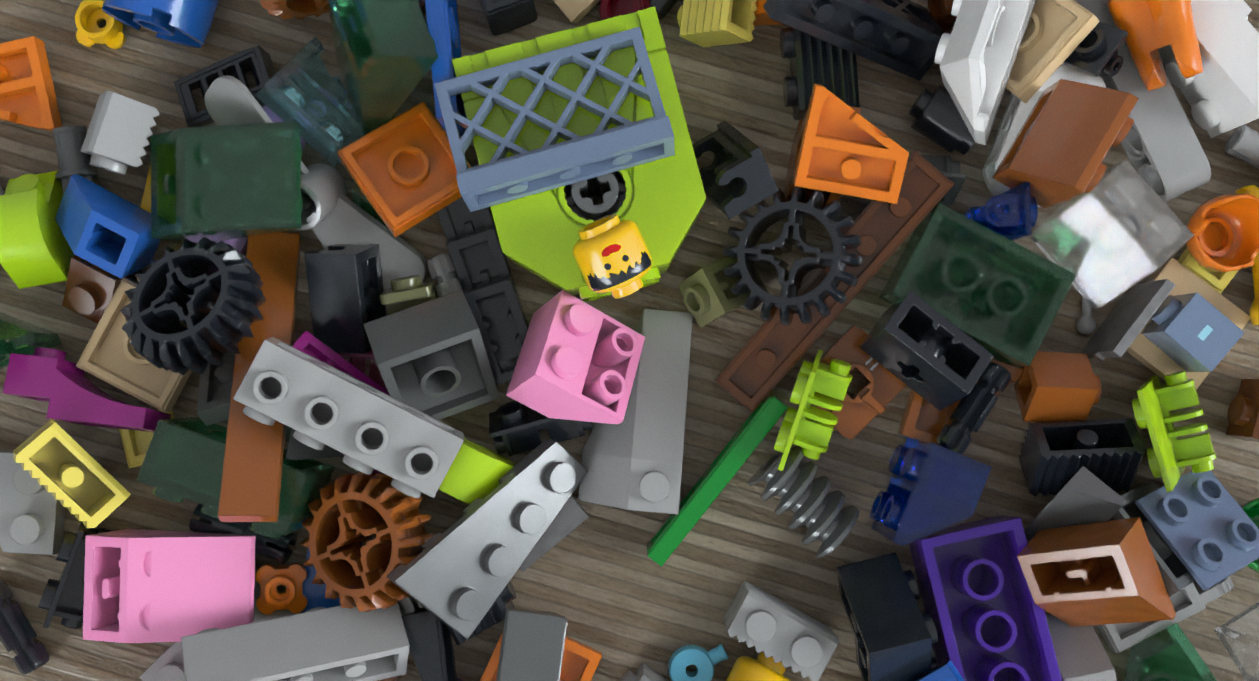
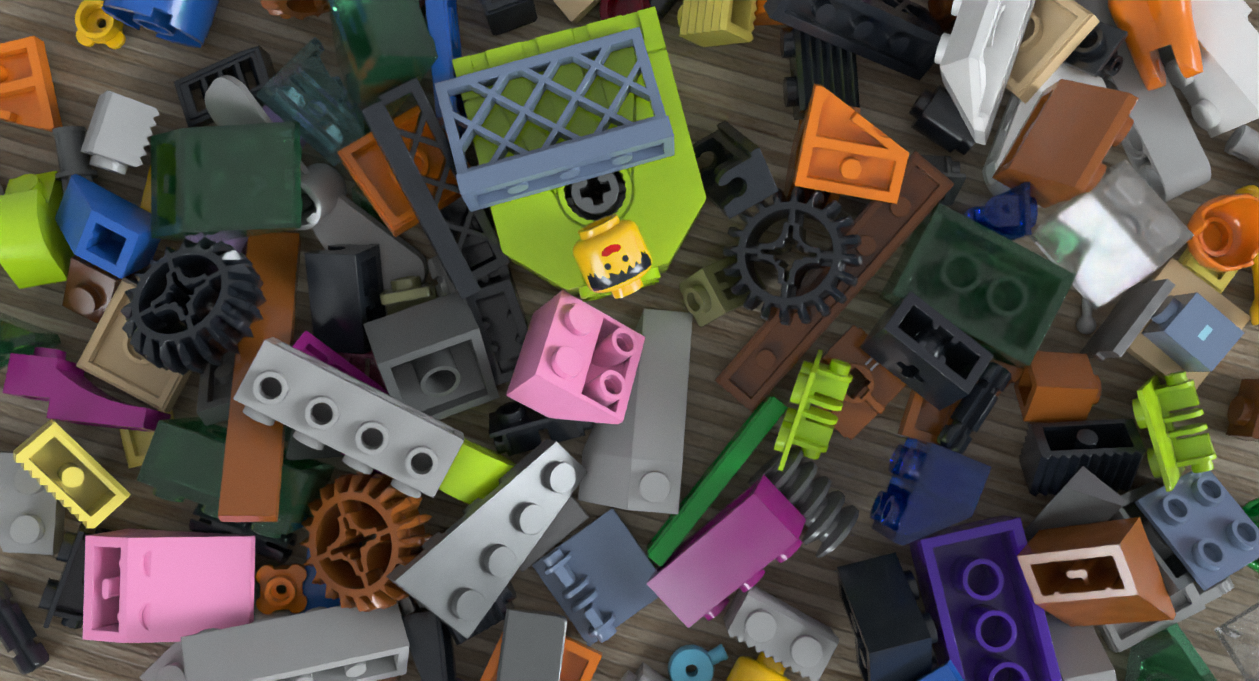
(417, 193): none -> black fence
(598, 577): none -> sand blue hinge
(729, 553): none -> magenta brick

